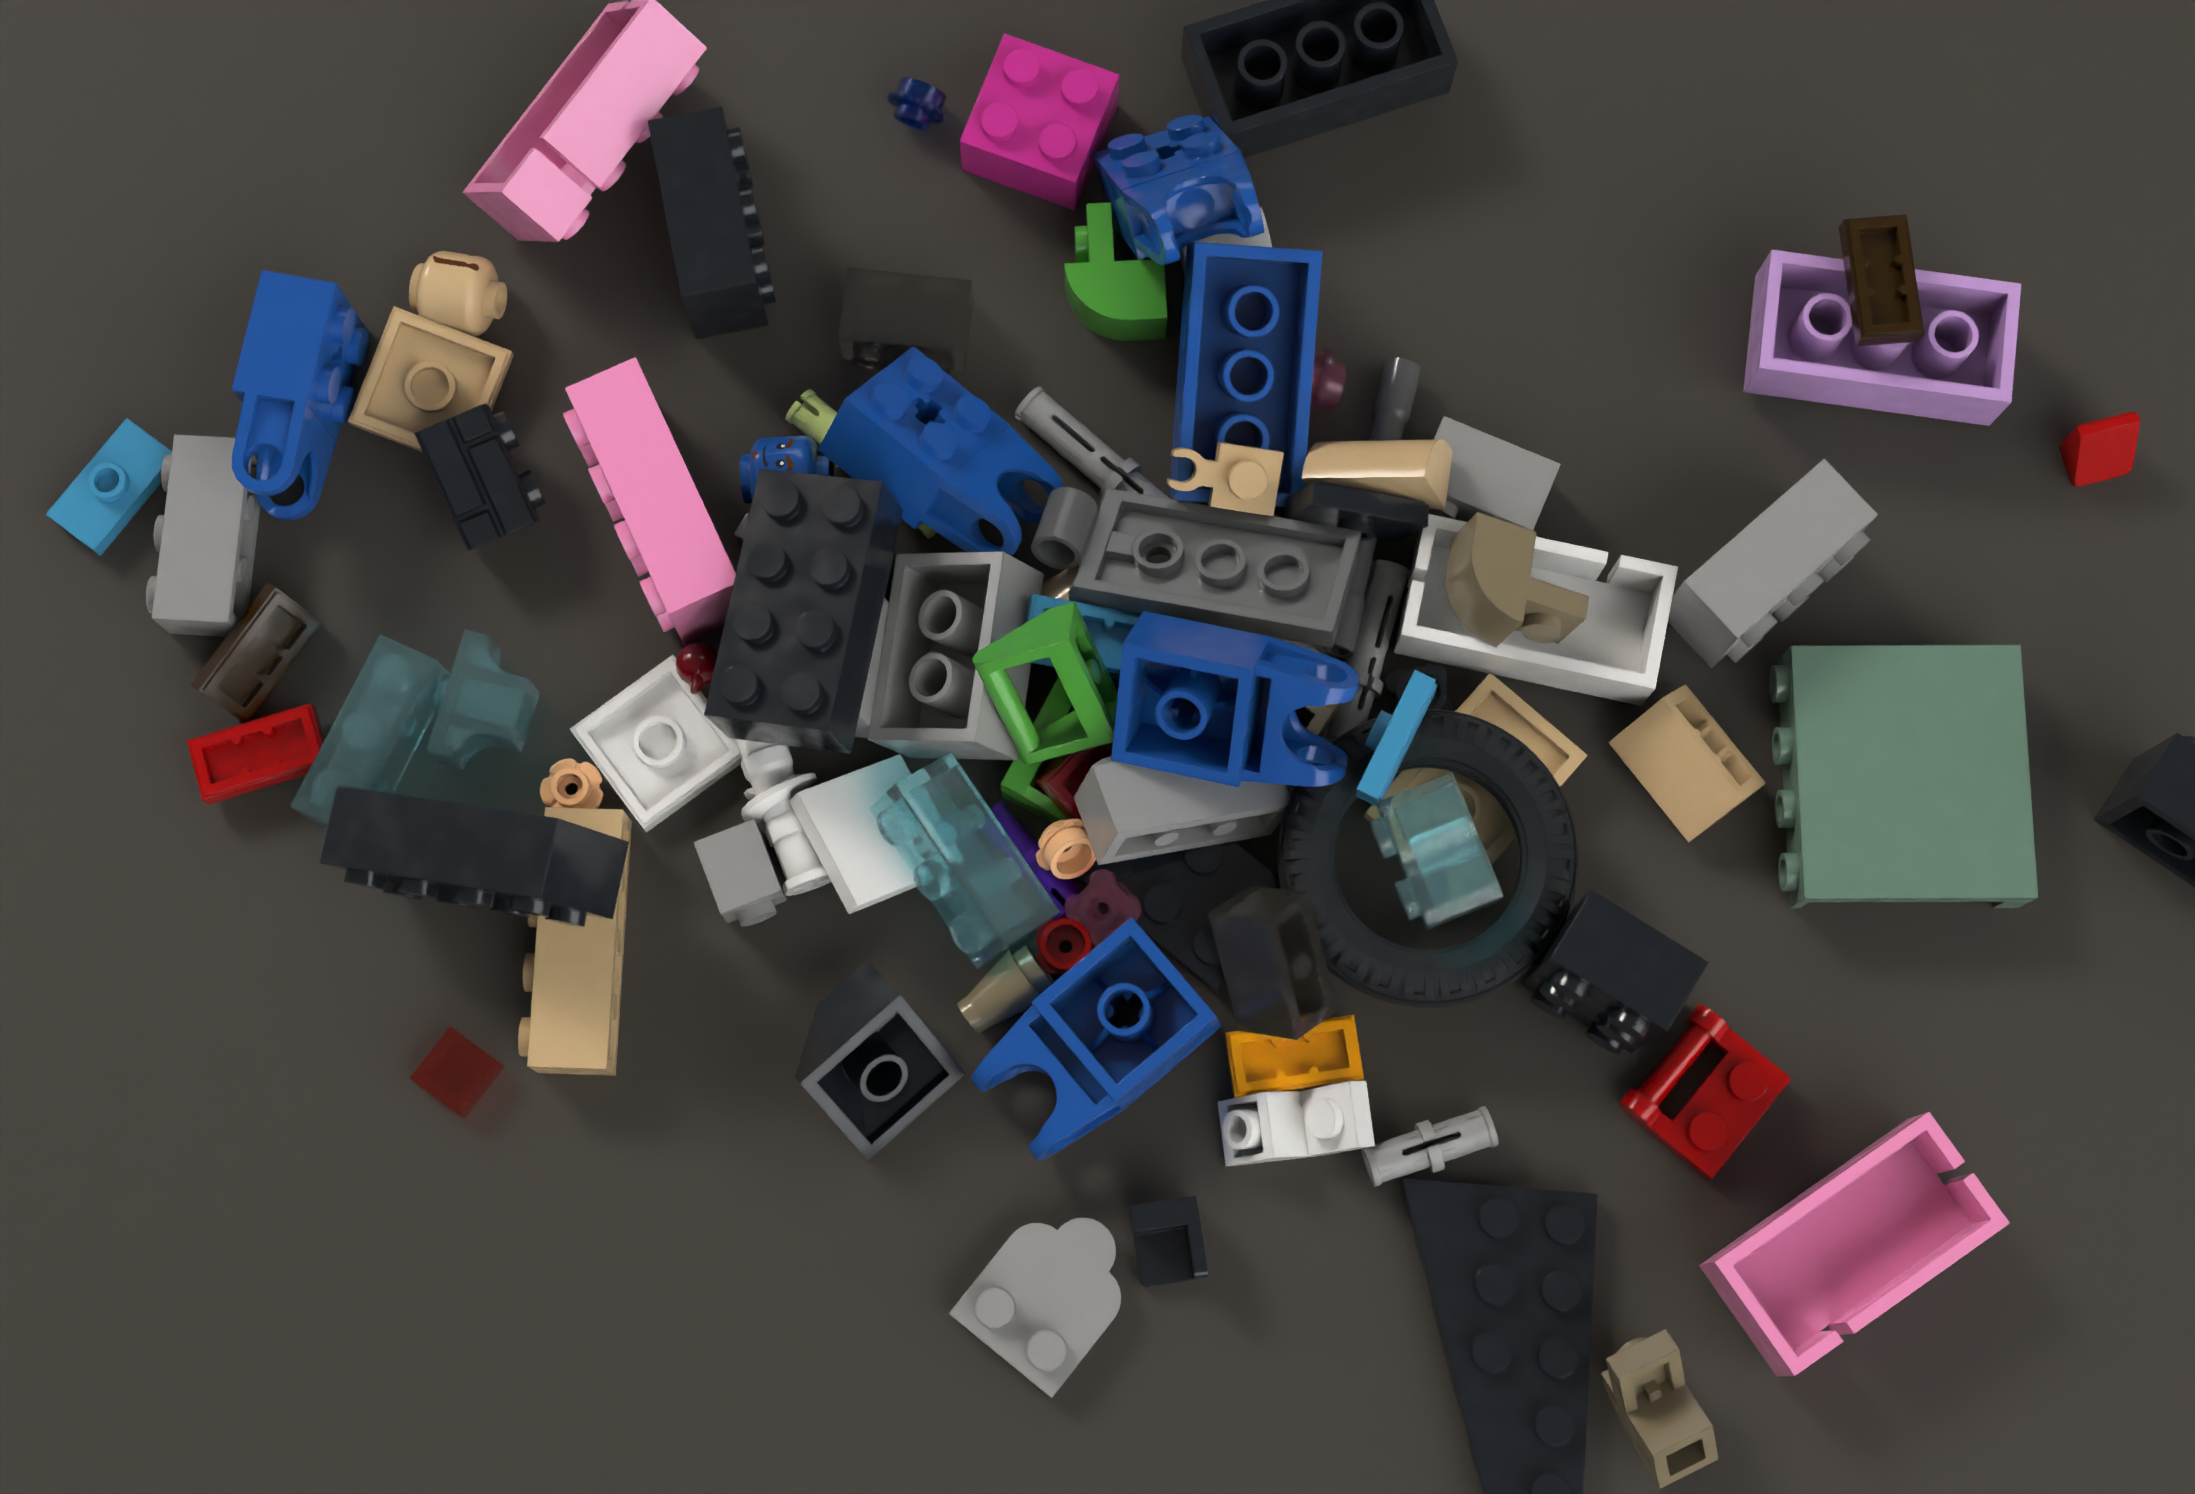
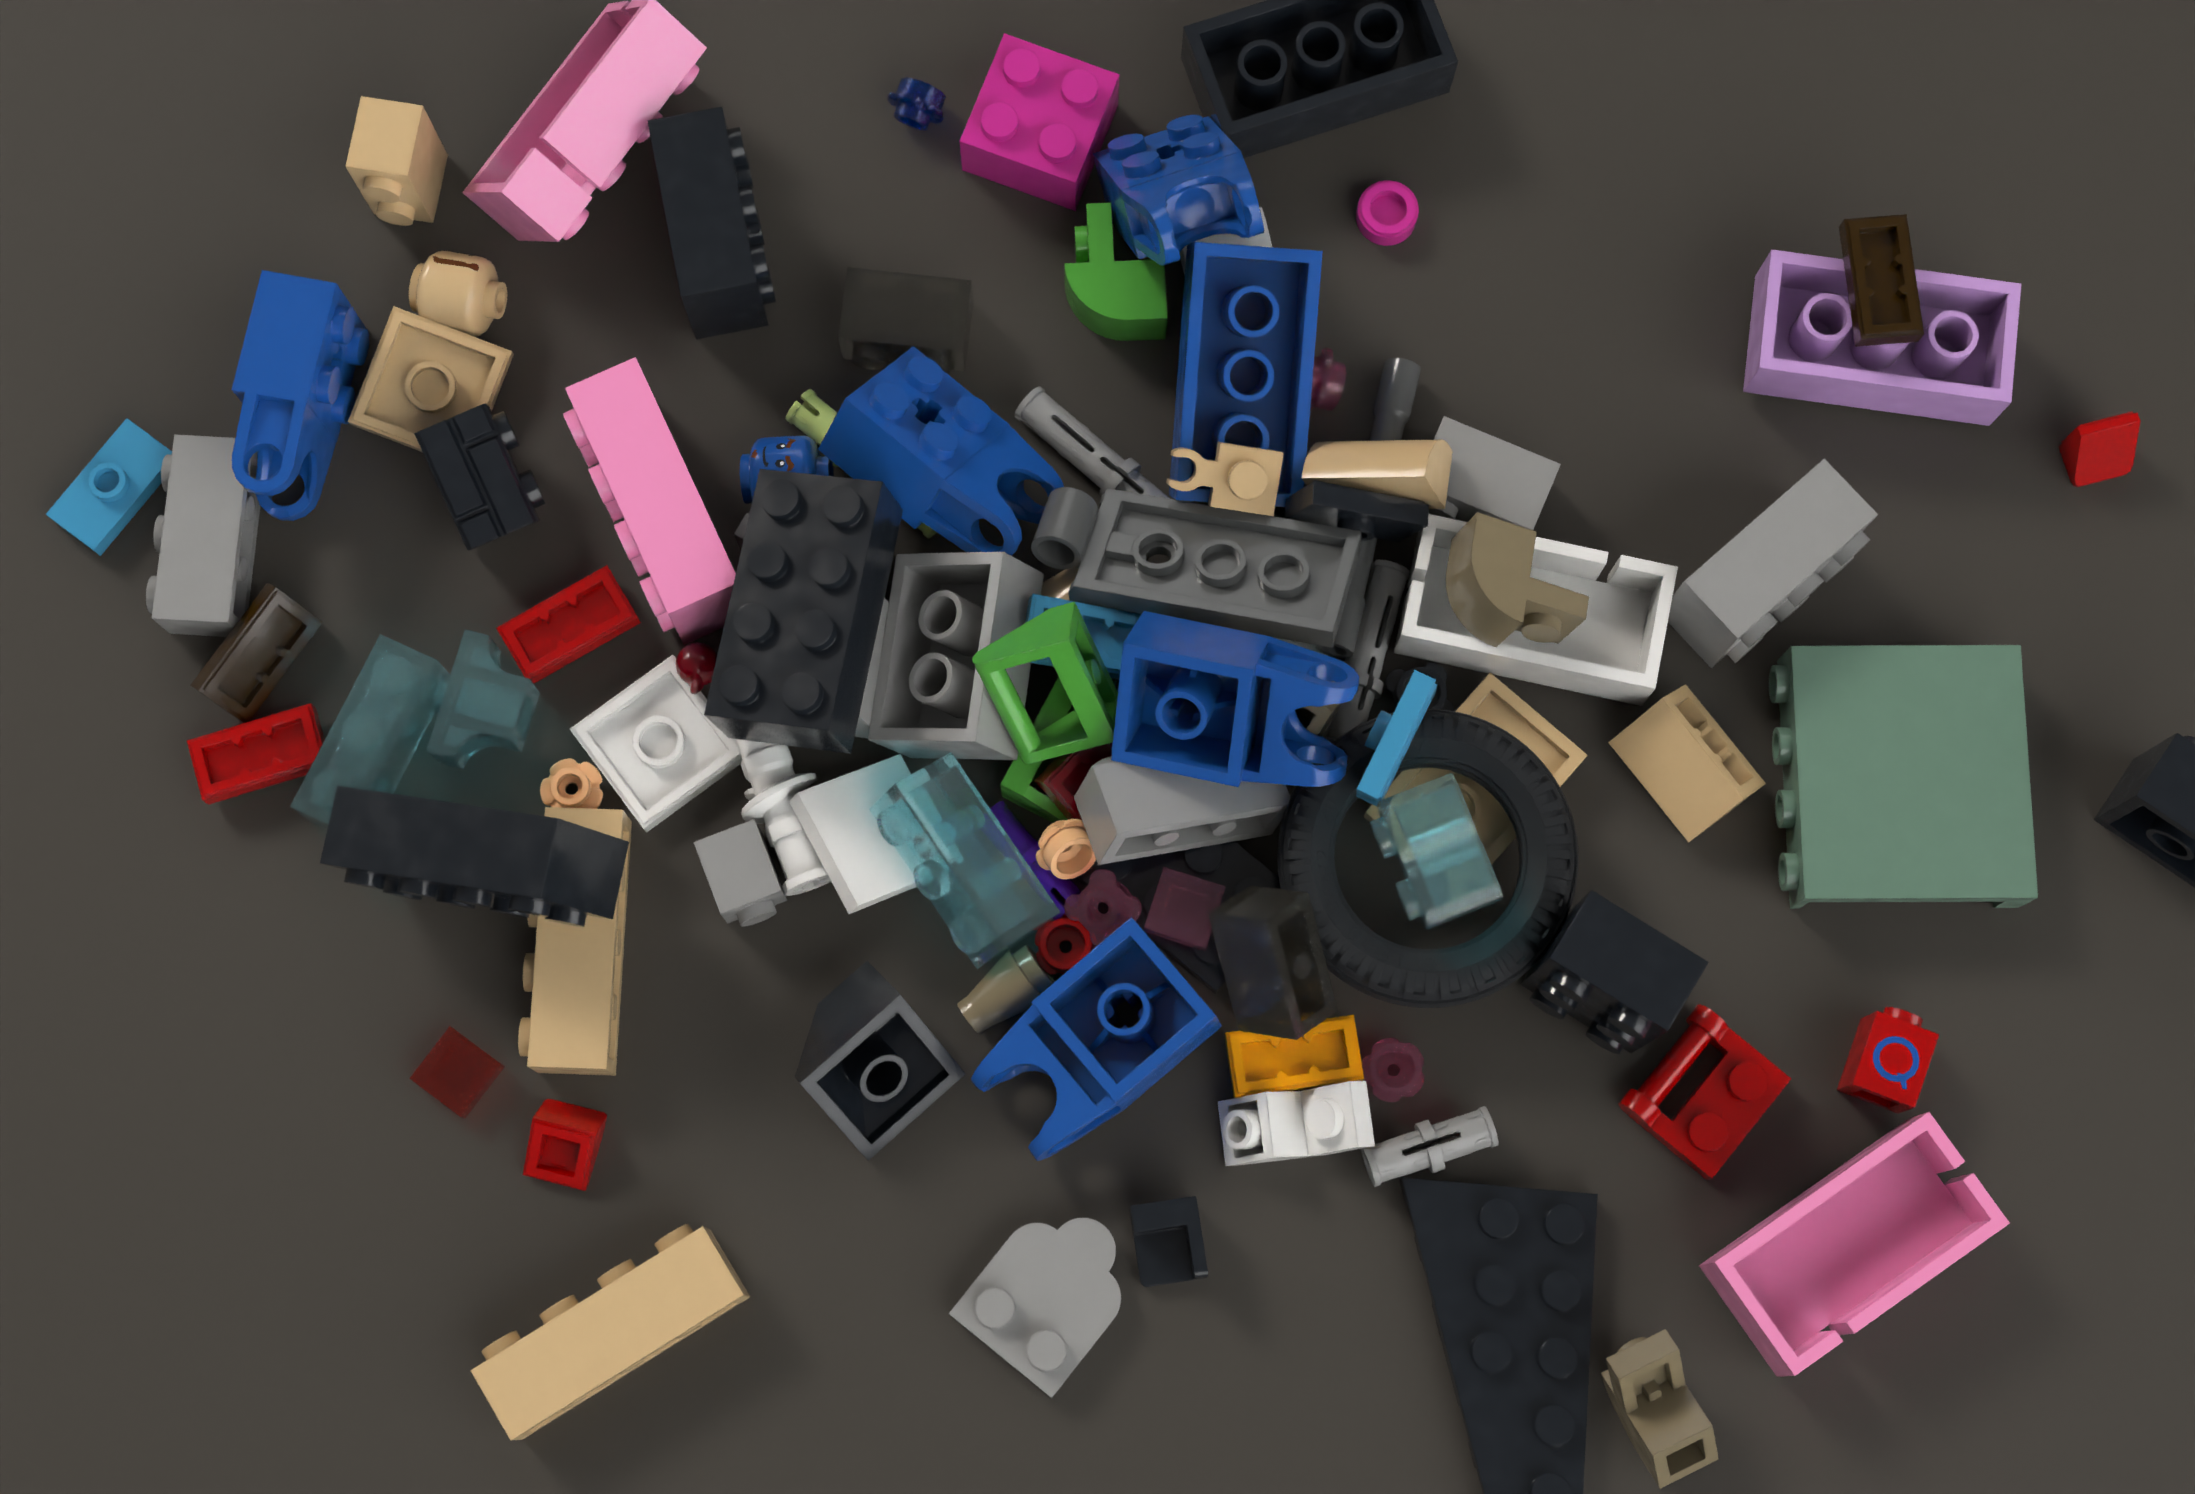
(397, 160): none -> tan brick
(564, 1143): none -> red slope
(568, 625): none -> red plate
(609, 1332): none -> tan brick
(1182, 908): none -> clear pink tile
(1387, 213): none -> dark pink tile
(1410, 1064): none -> clear pink plate
(1889, 1060): none -> red brick

